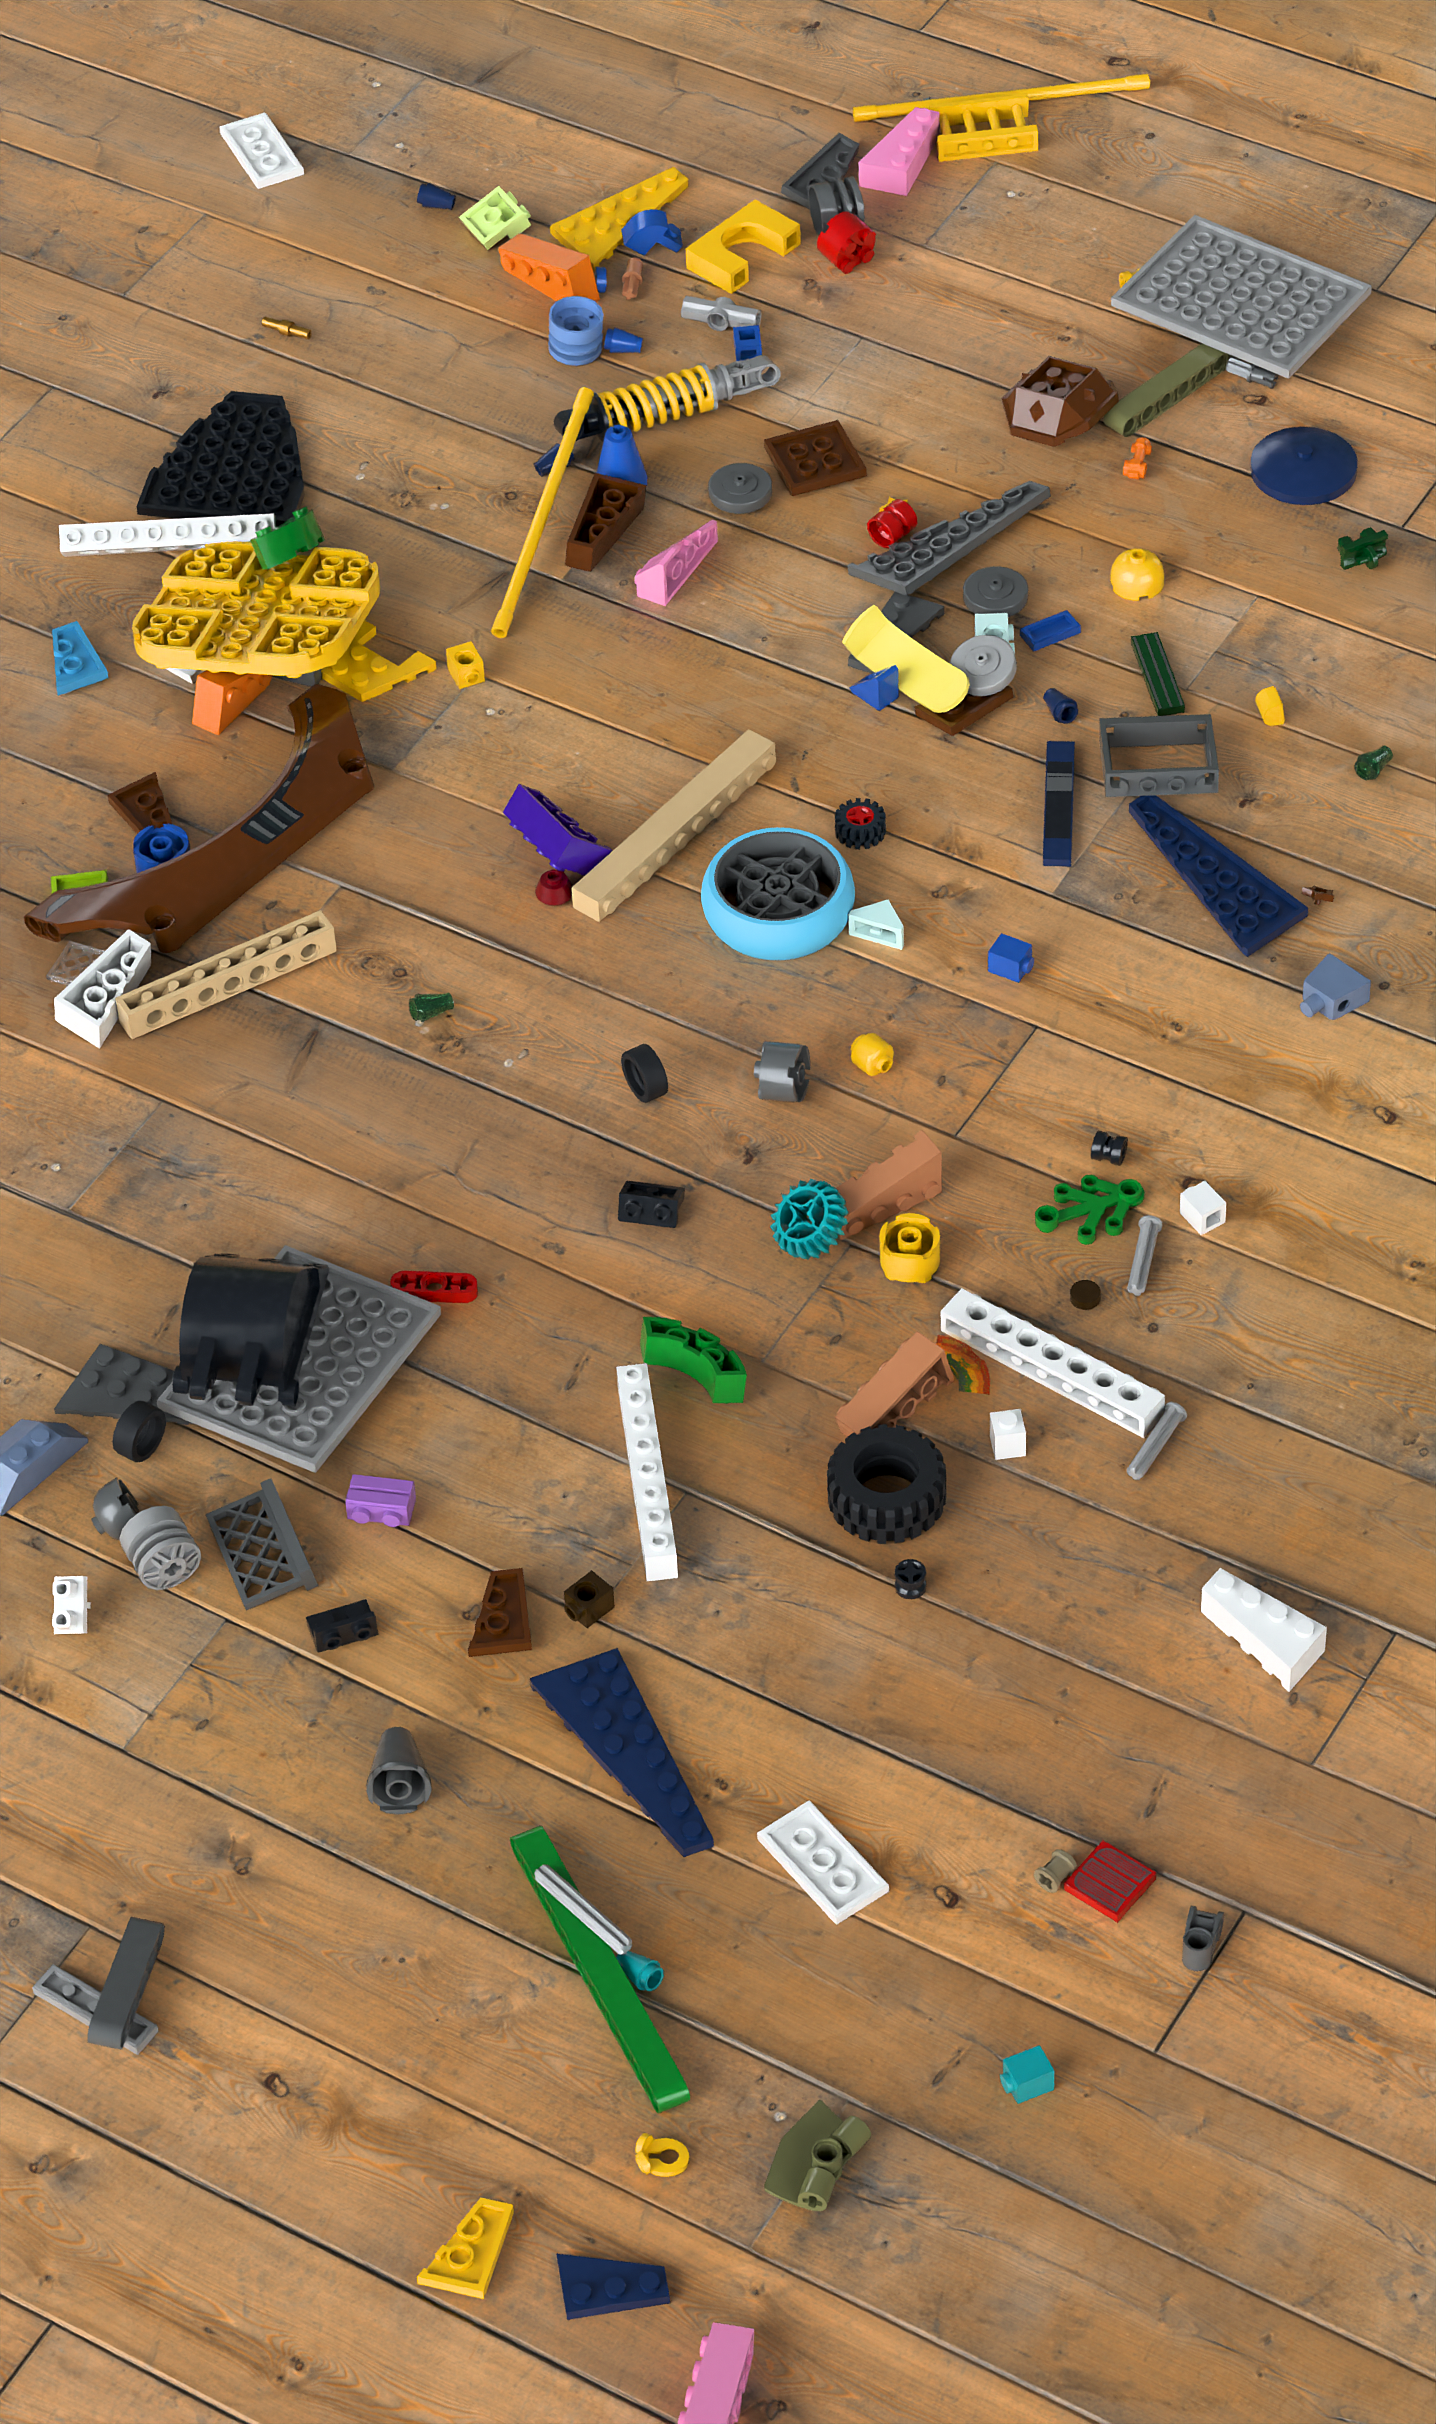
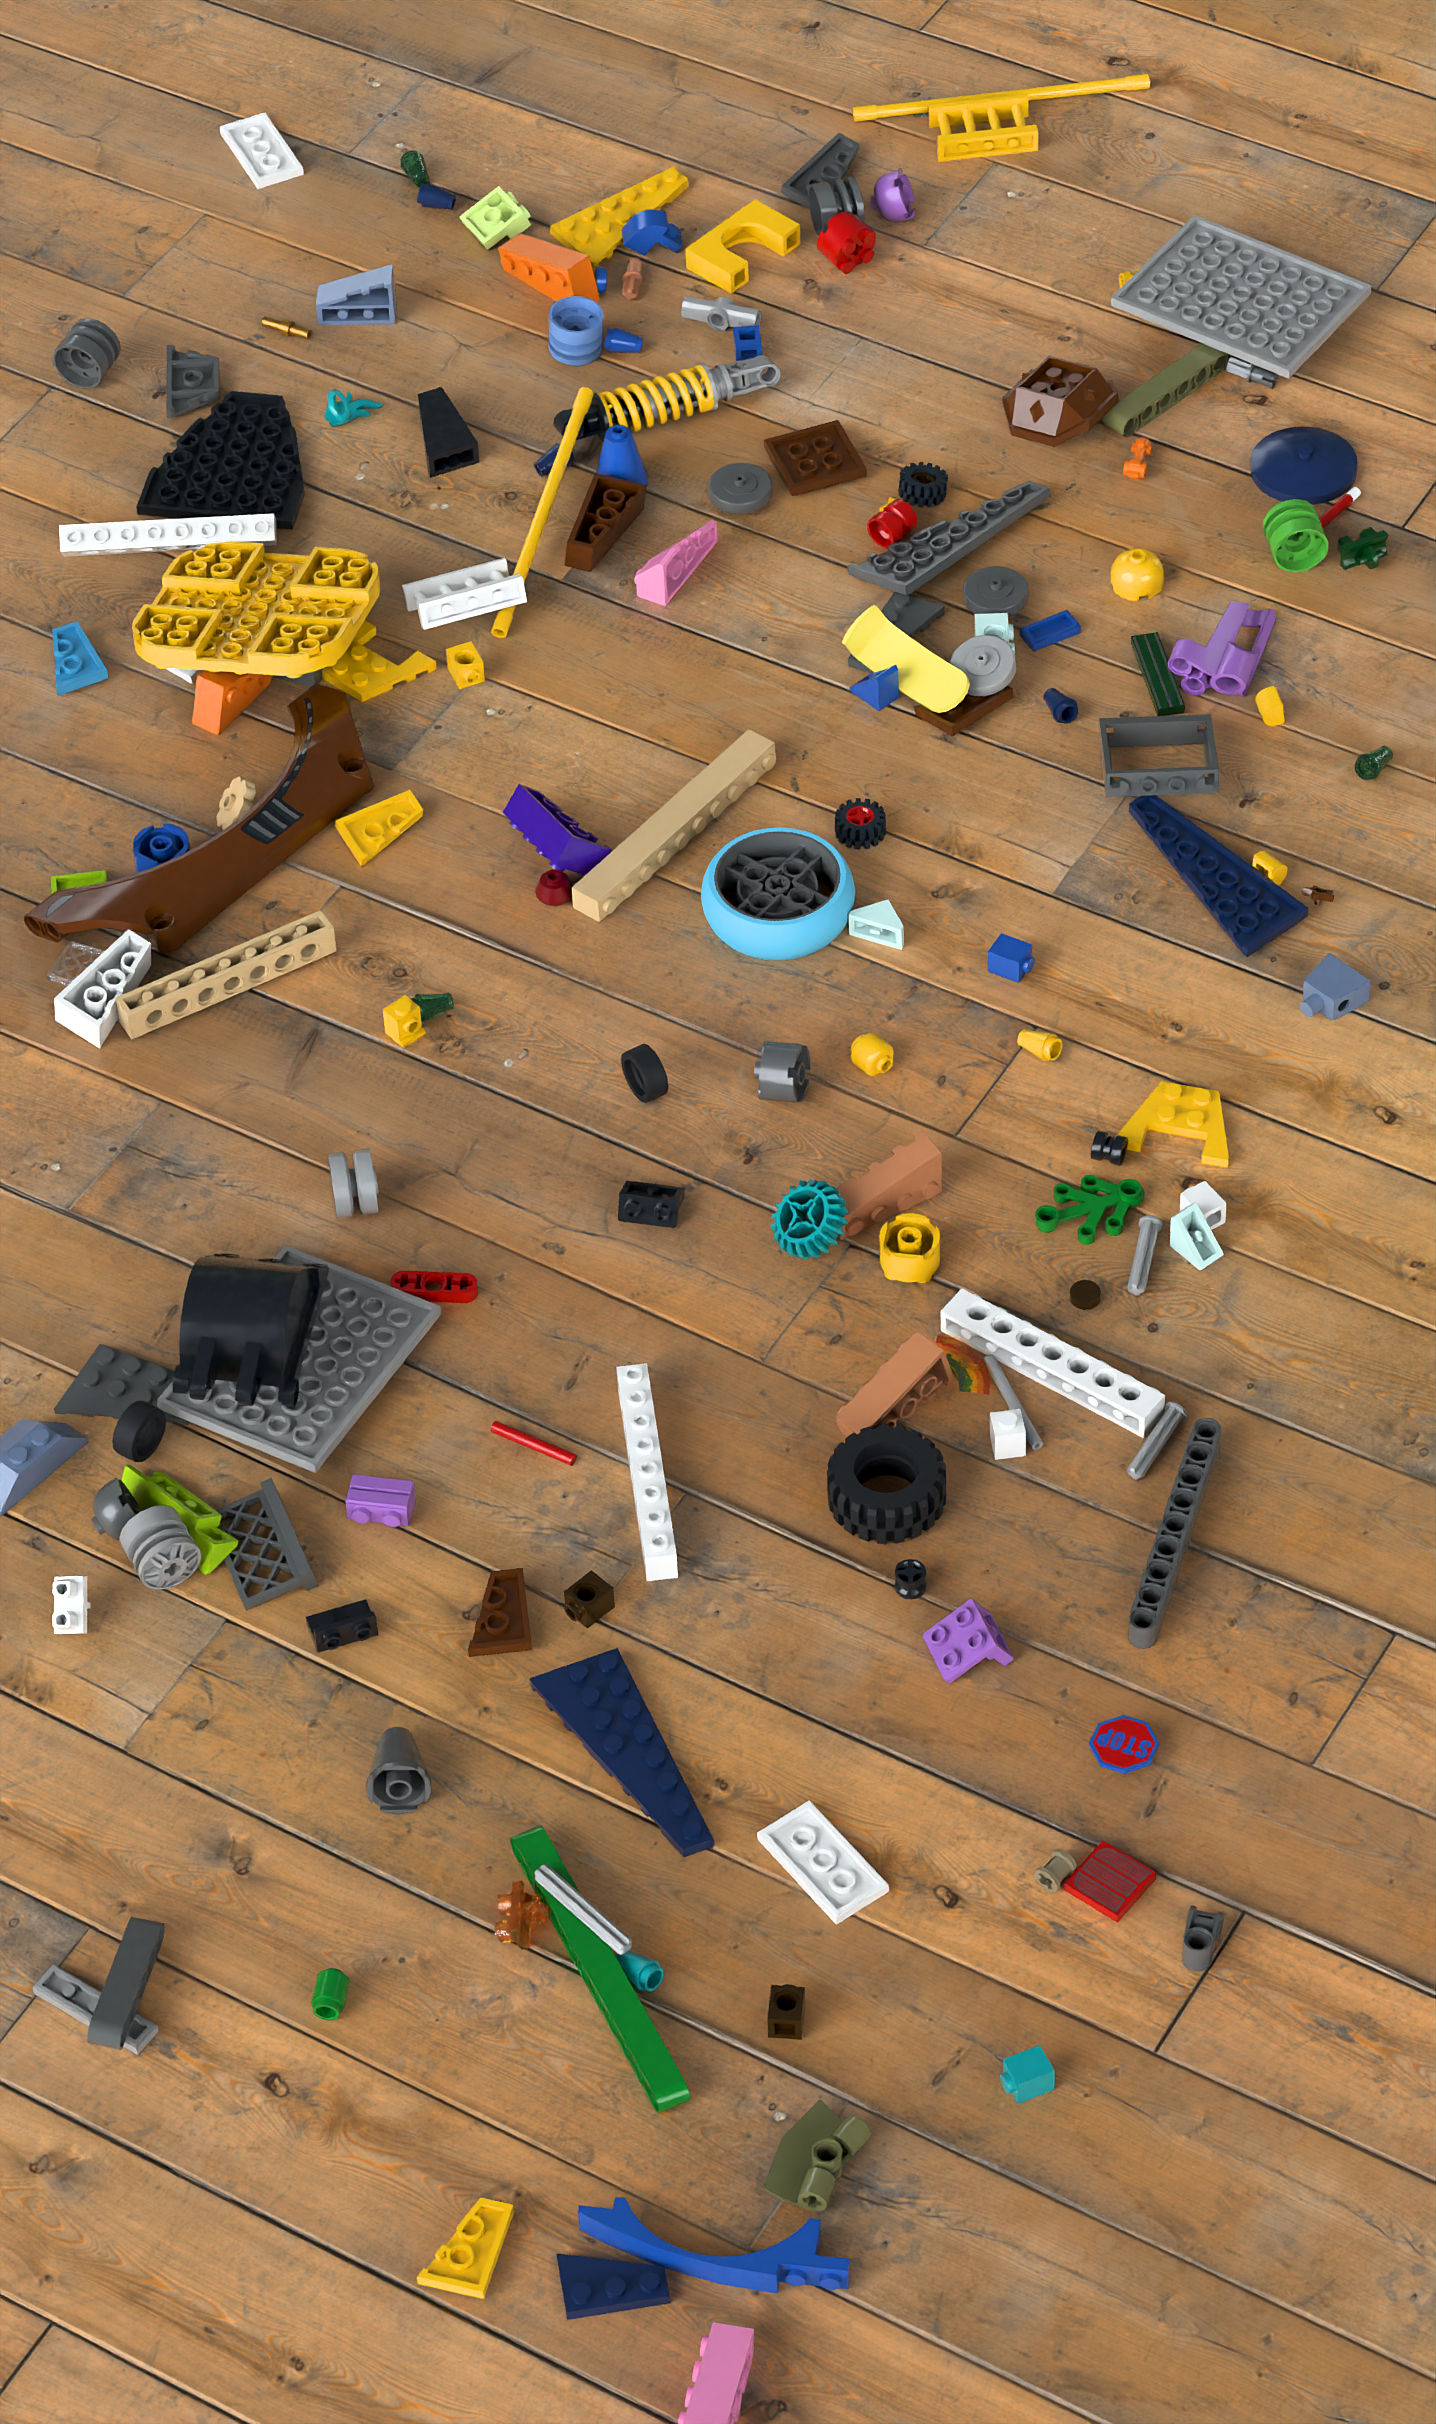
(86, 353): none -> dark grey wheel
(141, 804): reddish brown wing -> none
(191, 381): none -> dark grey wing
(197, 1515): none -> lime wedge
(236, 801): none -> tan plant
(280, 543): green brick -> none
(329, 1993): none -> green brick
(346, 410): none -> teal piece
(355, 1182): none -> light grey wheel
(358, 299): none -> sand blue wedge
(378, 825): none -> yellow wing
(403, 1021): none -> yellow brick
(414, 166): none -> clear green cone
(445, 434): none -> black slope
(464, 593): none -> white fence
(524, 1914): none -> clear orange hips
(533, 1443): none -> red bar
(647, 2145): yellow piece -> none
(695, 1354): green brick -> none
(786, 2023): none -> dark brown brick
(789, 2261): none -> blue slope
(893, 197): none -> medium lavender cylinder
(901, 153): bright pink wedge -> none
(923, 484): none -> black bush
(965, 1640): none -> medium lavender bracket
(1012, 1400): none -> light grey piece
(1041, 1044): none -> yellow cone
(1058, 803): tile -> none
(1123, 1744): none -> piece
(1174, 1533): none -> dark grey beam
(1185, 1113): none -> yellow wing
(1193, 1237): none -> light aqua slope
(1222, 662): none -> medium lavender panel
(1264, 1626): white wedge -> none
(1270, 867): none -> yellow brick
(1295, 535): none -> bright green wheel
(1339, 506): none -> red bar

